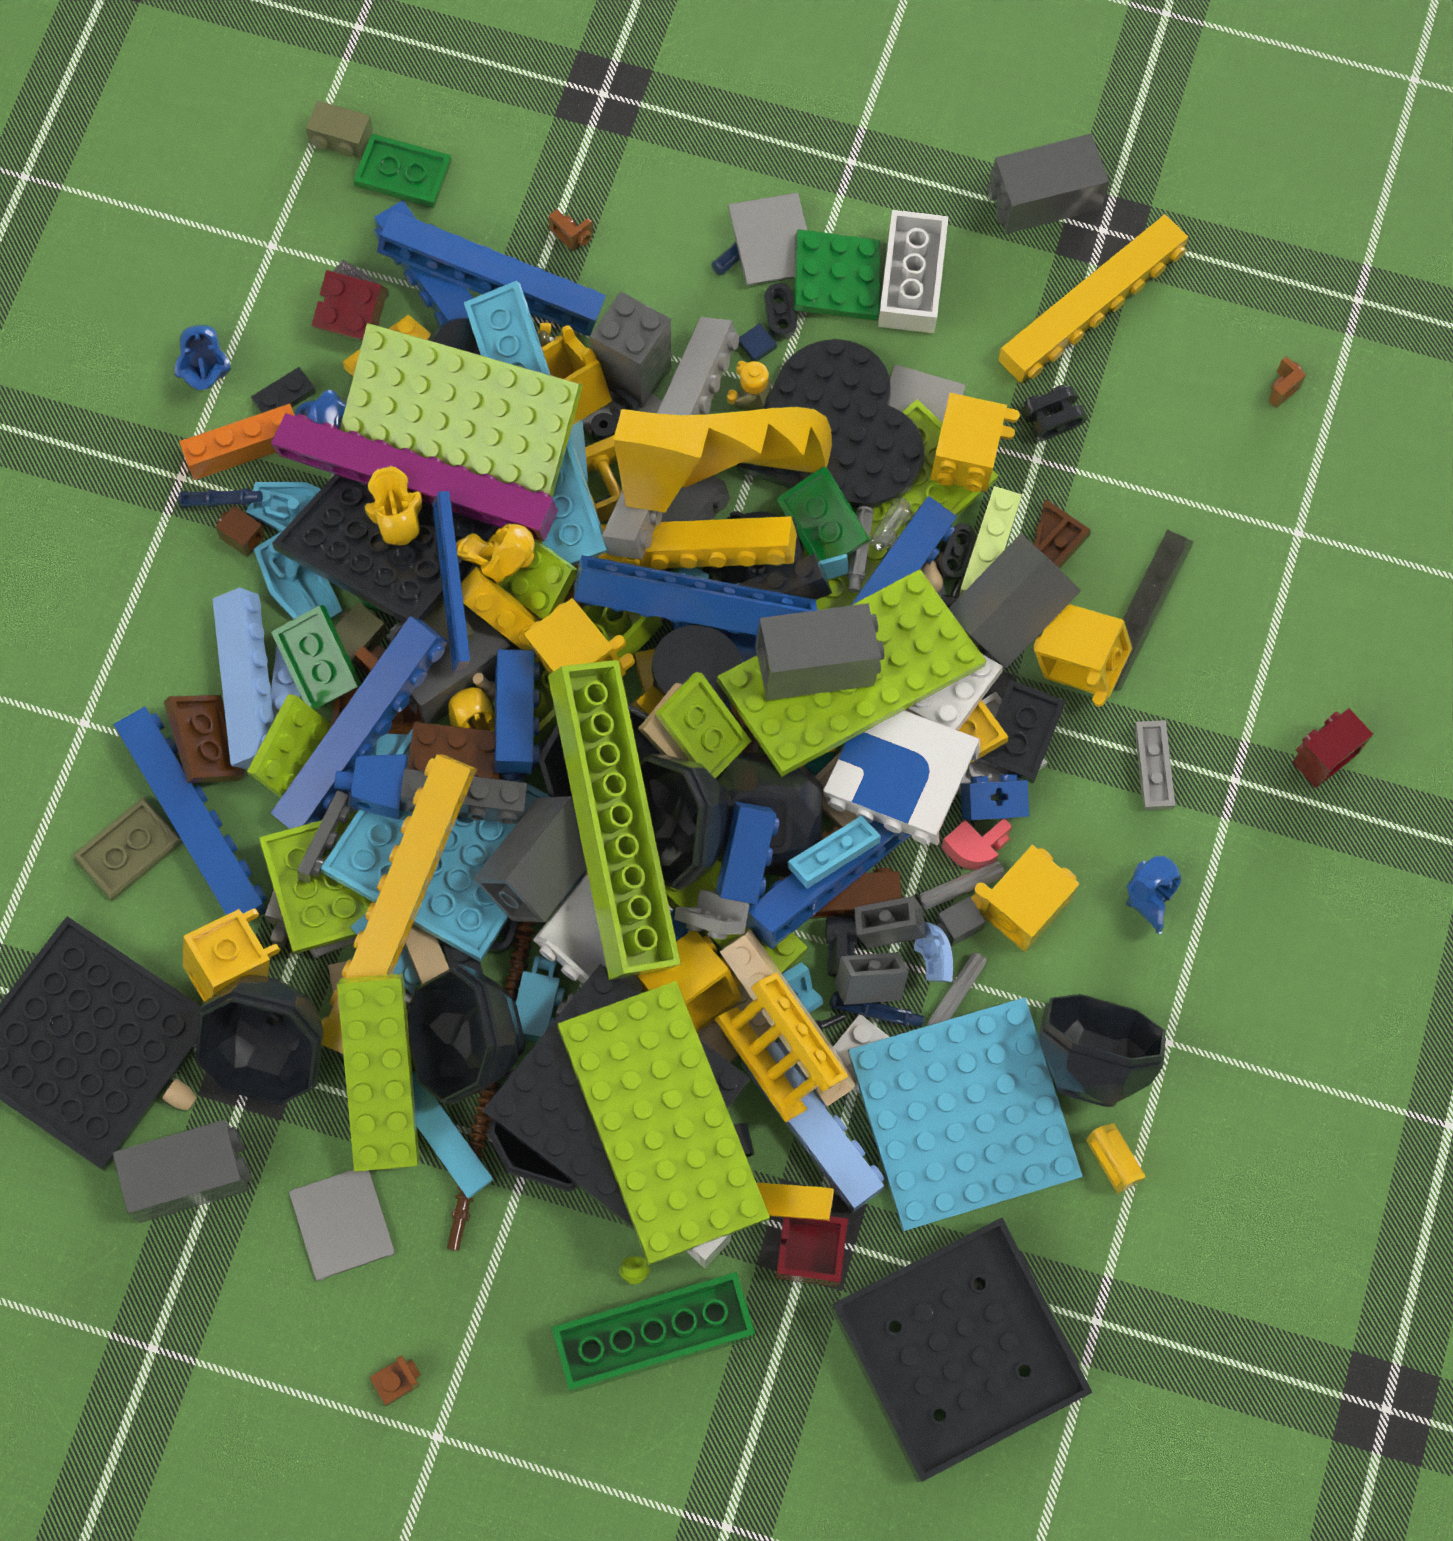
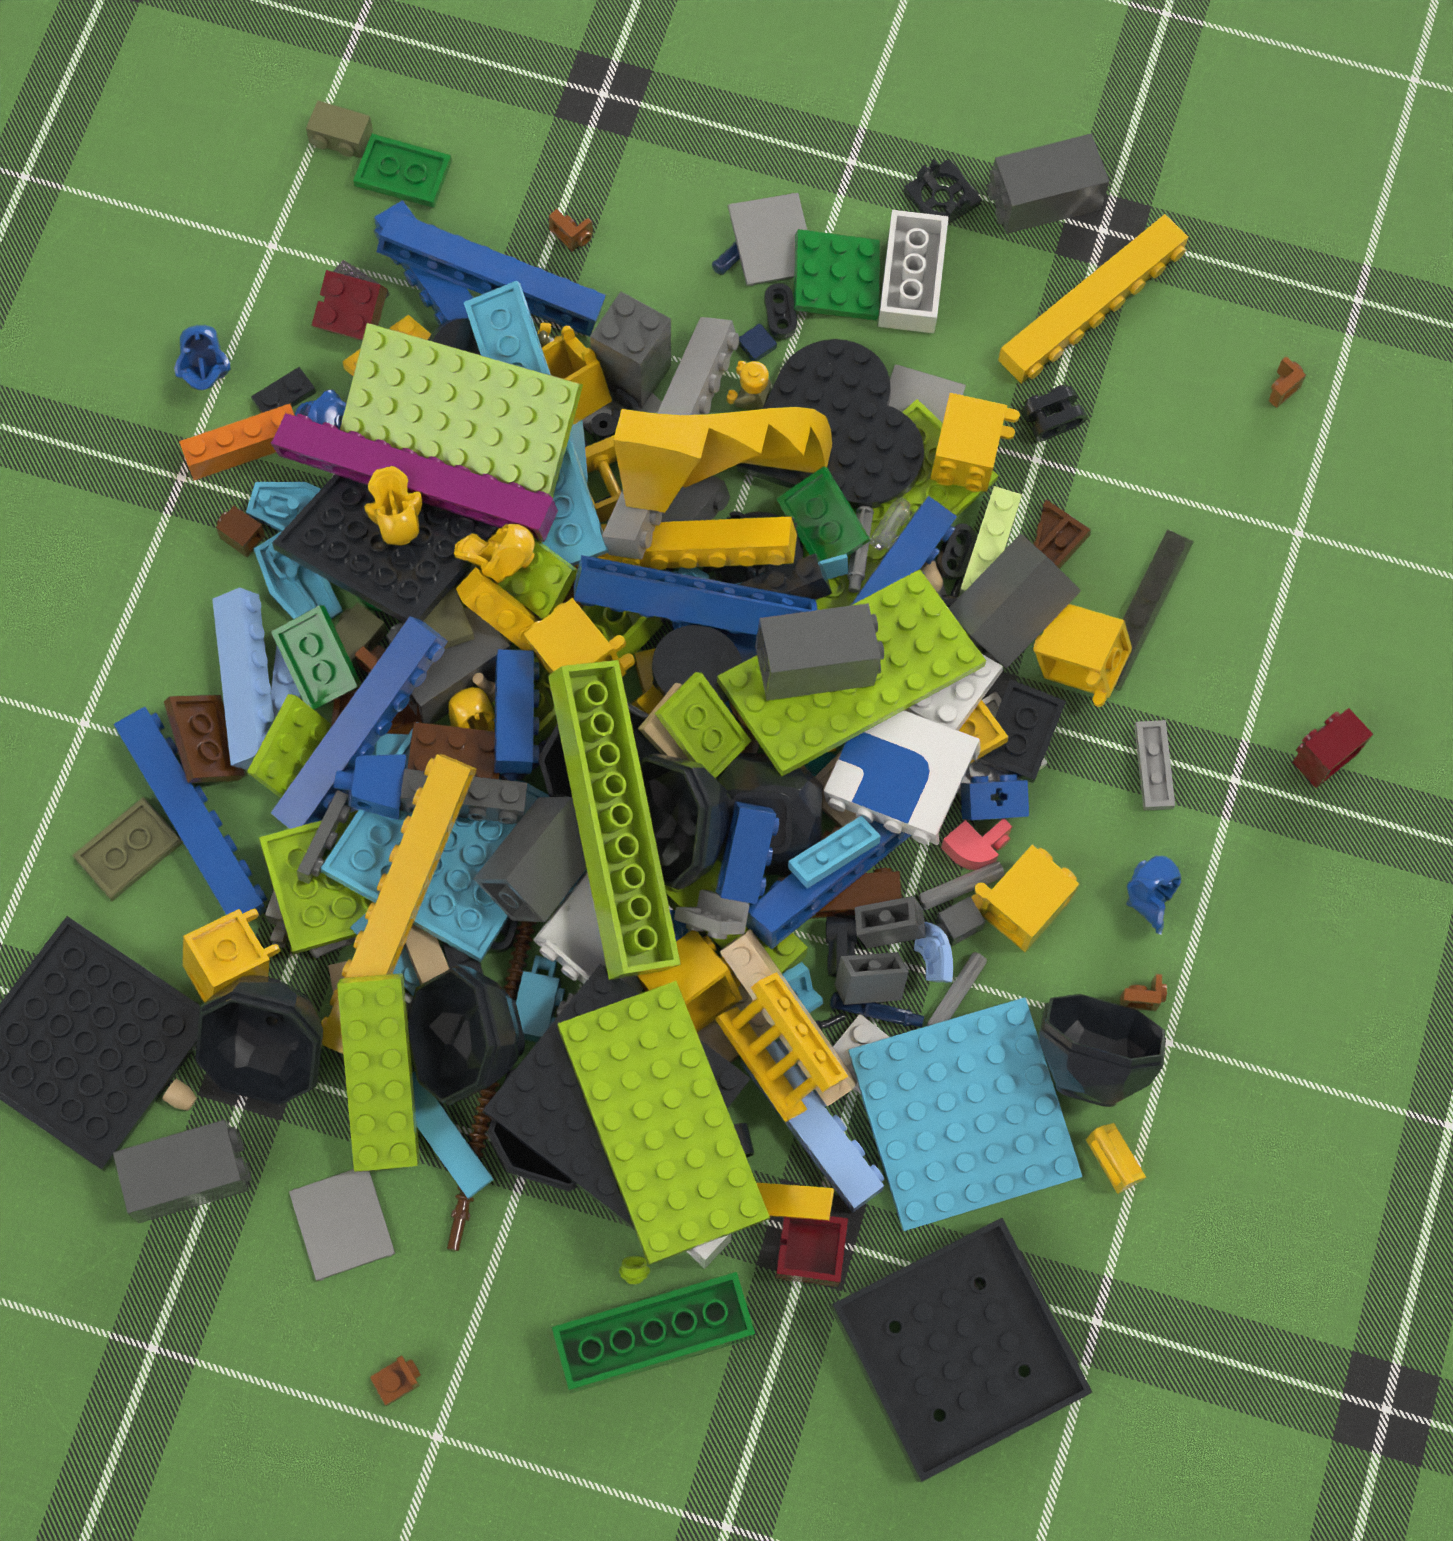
(213, 498): dark blue piece -> none
(451, 582): blue tile -> none
(927, 175): none -> black piece
(1142, 999): none -> dark orange bracket

